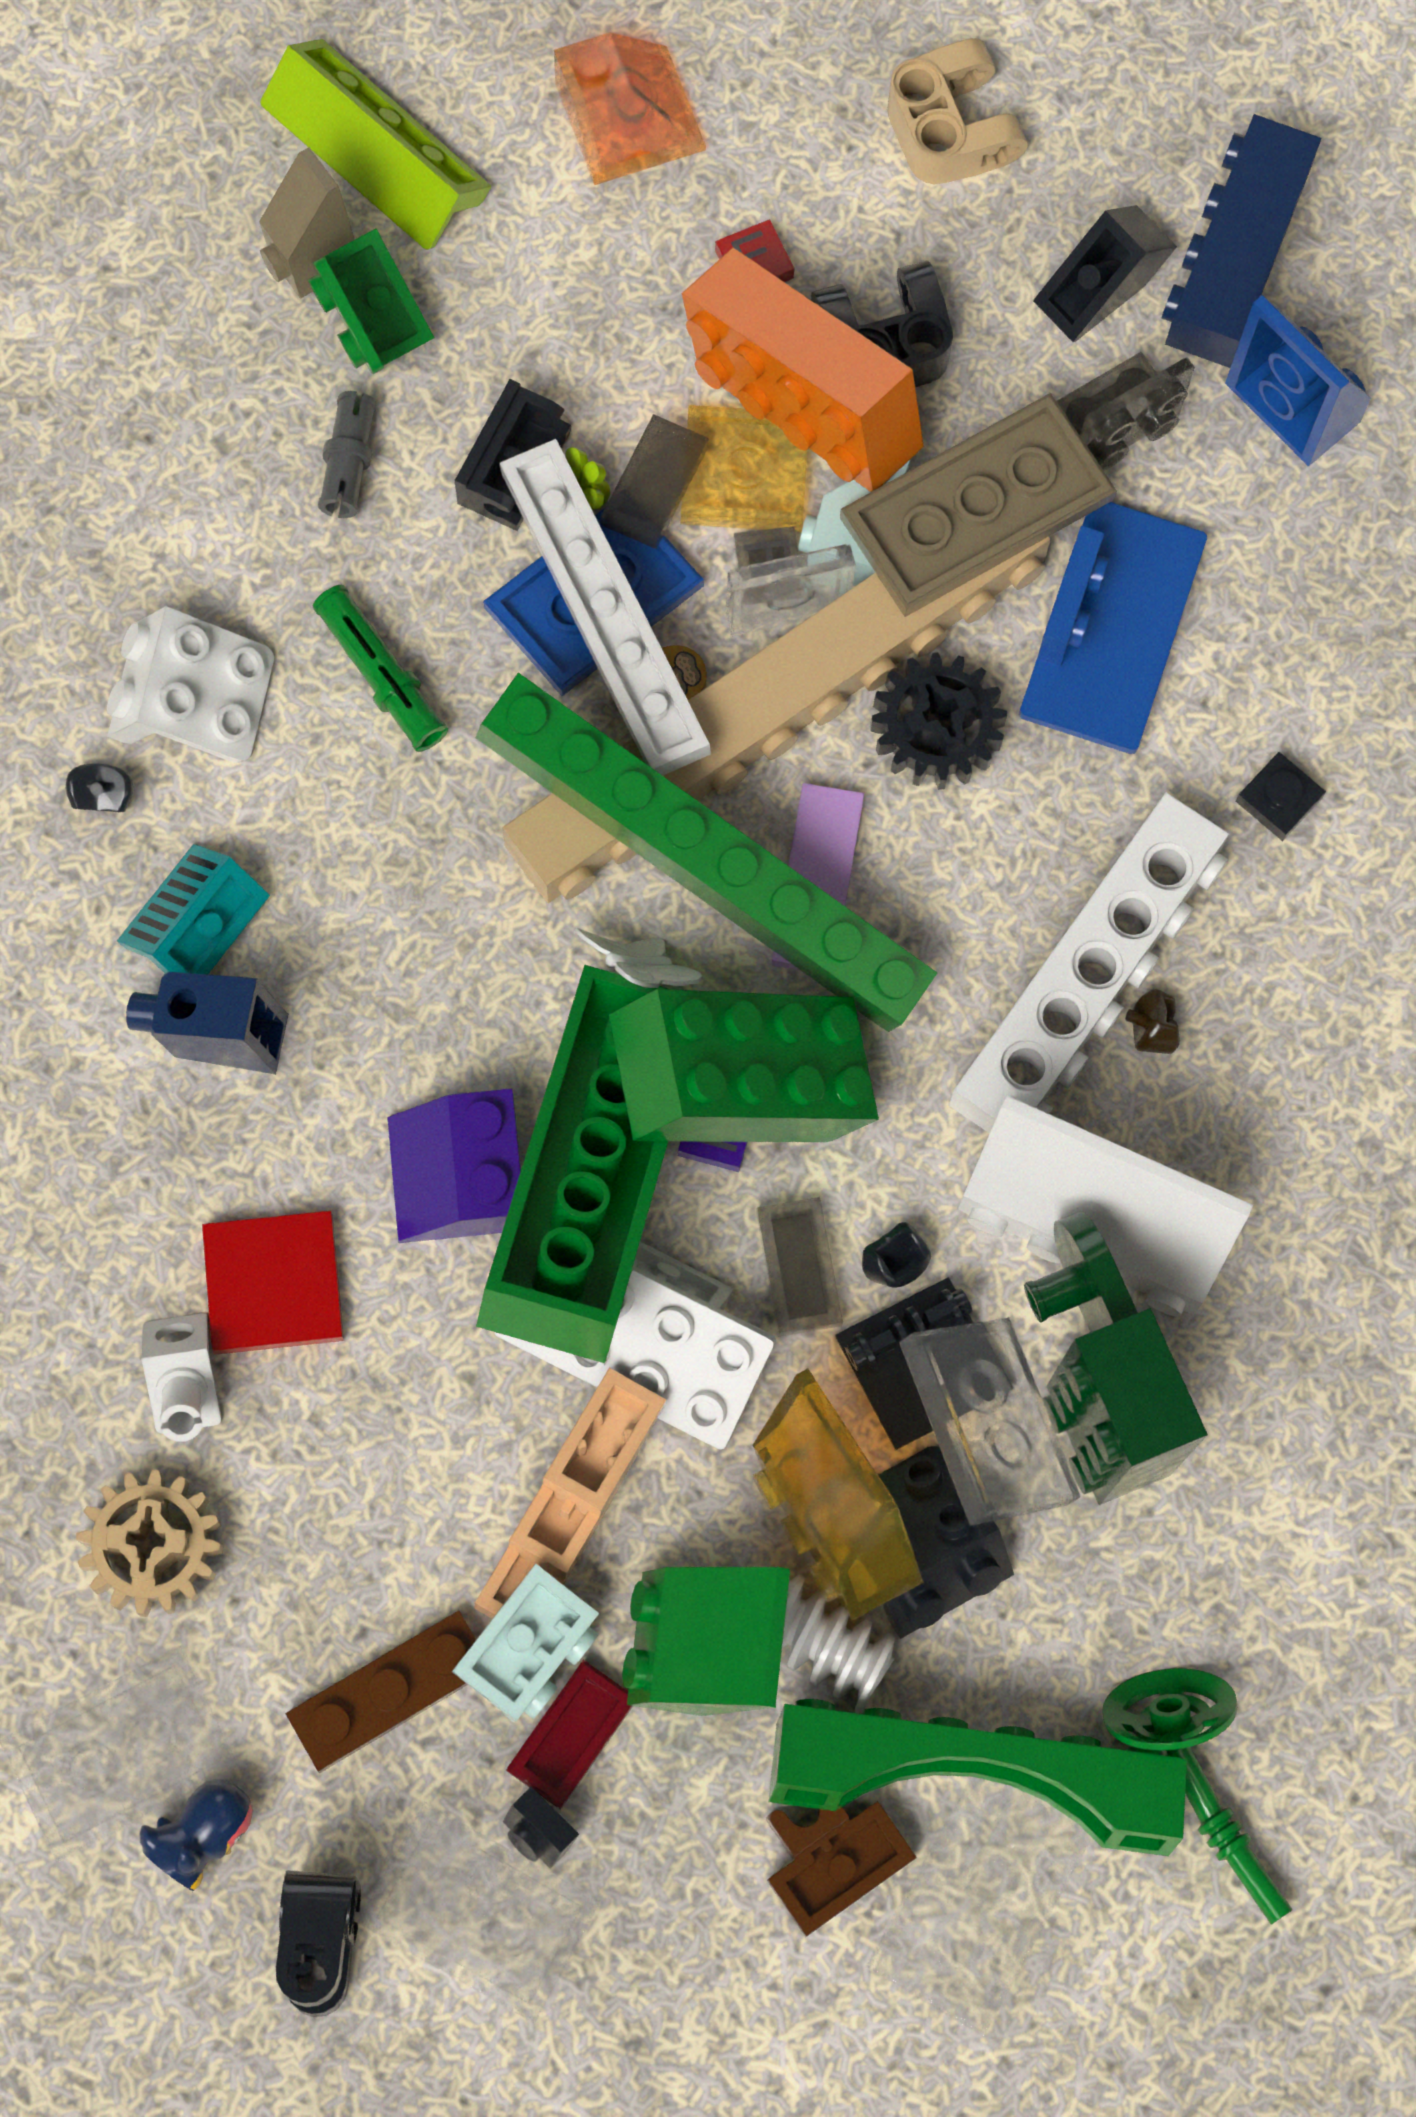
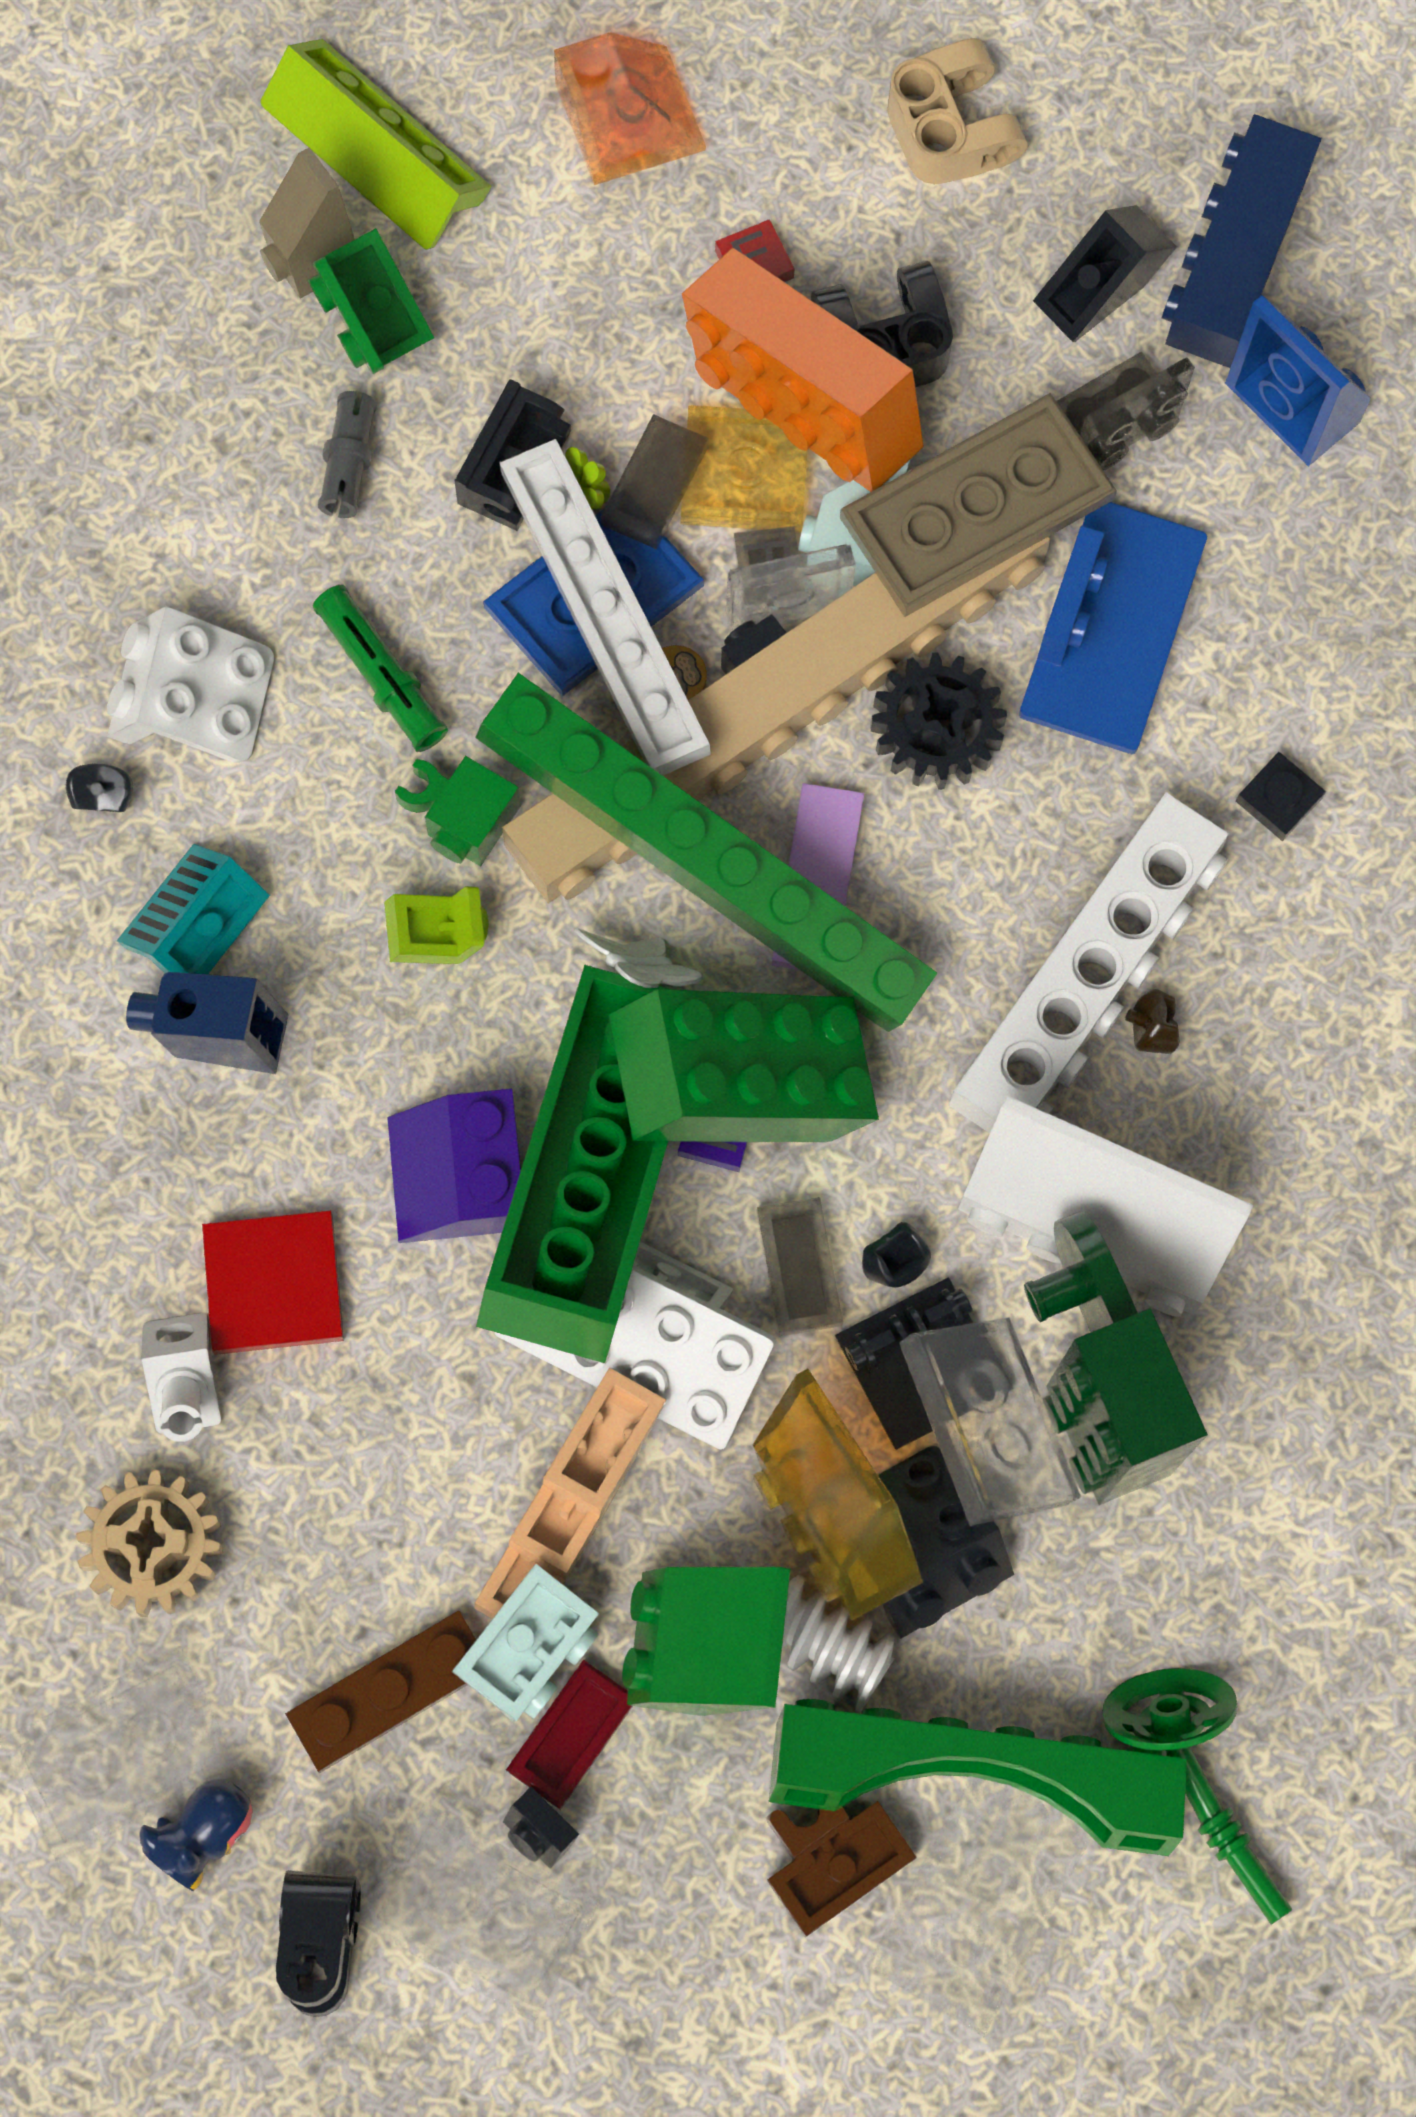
(435, 927): none -> lime bracket
(463, 810): none -> green brick
(749, 640): none -> black plate

